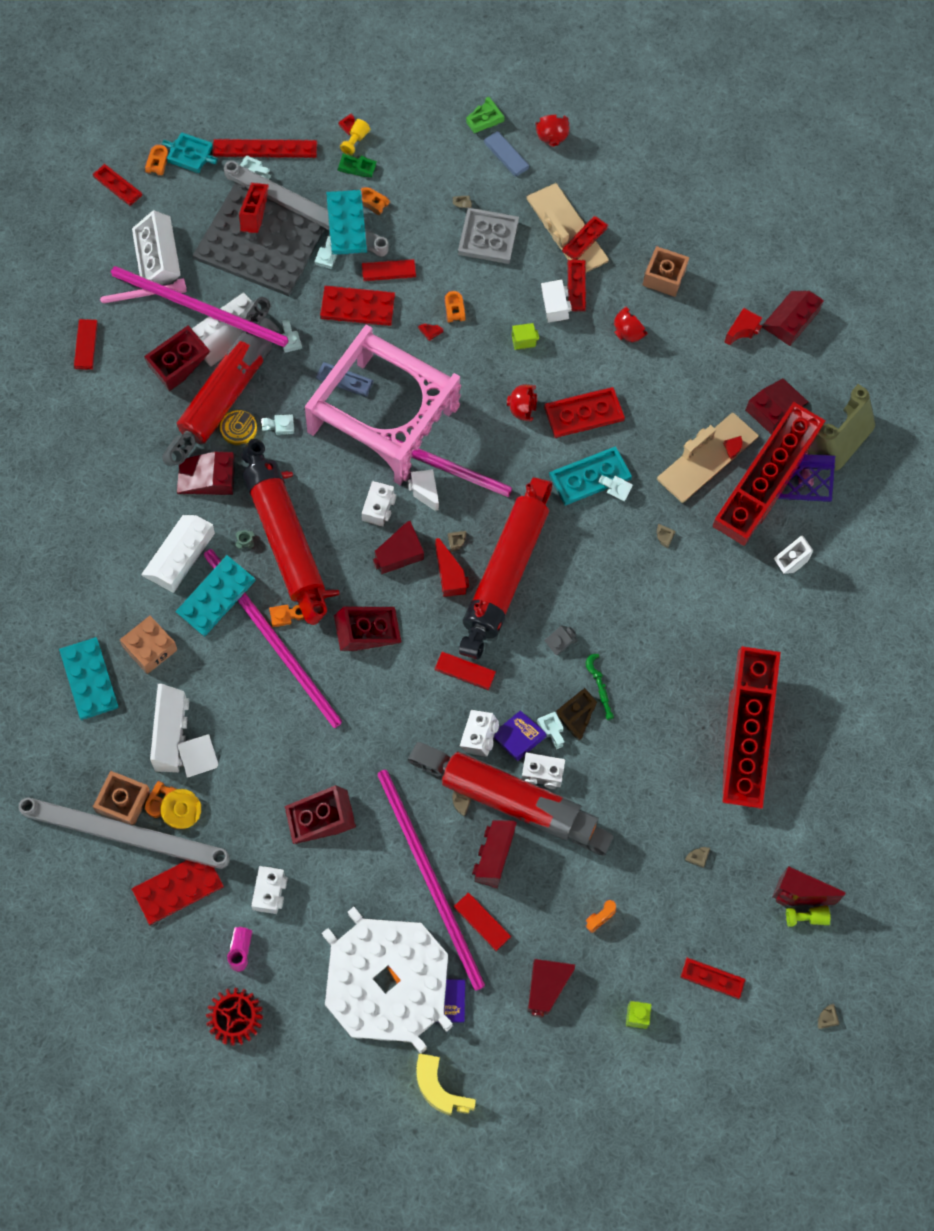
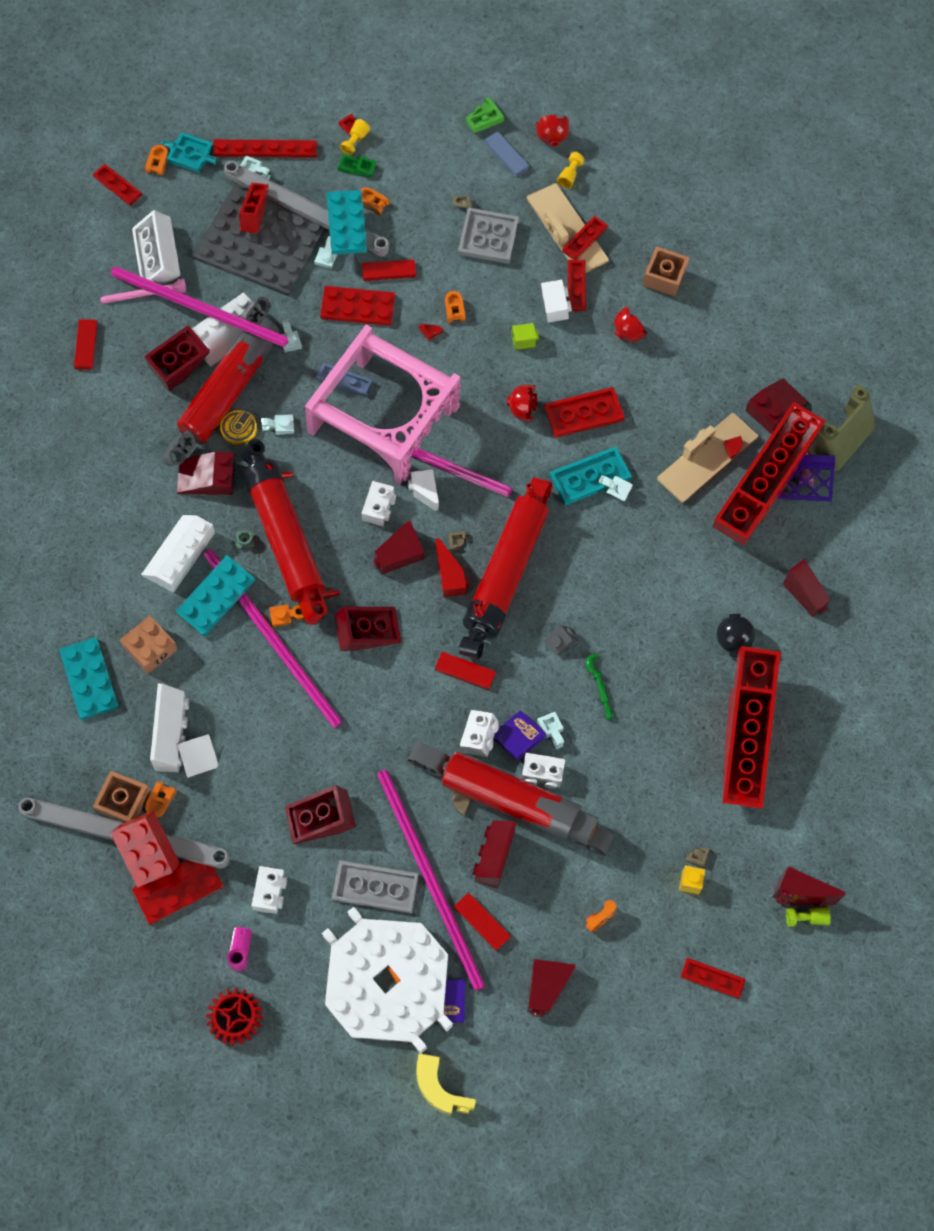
(145, 848): none -> brick
(180, 809): yellow tile -> none
(375, 887): none -> light grey tile
(568, 175): none -> yellow piece
(577, 713): dark brown wing -> none
(638, 1014): lime brick -> none
(665, 535): dark tan tile -> none
(692, 880): none -> yellow brick
(734, 633): none -> black brick
(744, 326): red arch -> none
(793, 315): dark red slope -> none
(794, 556): white slope -> none
(807, 589): none -> dark red slope
(828, 1017): dark tan tile -> none

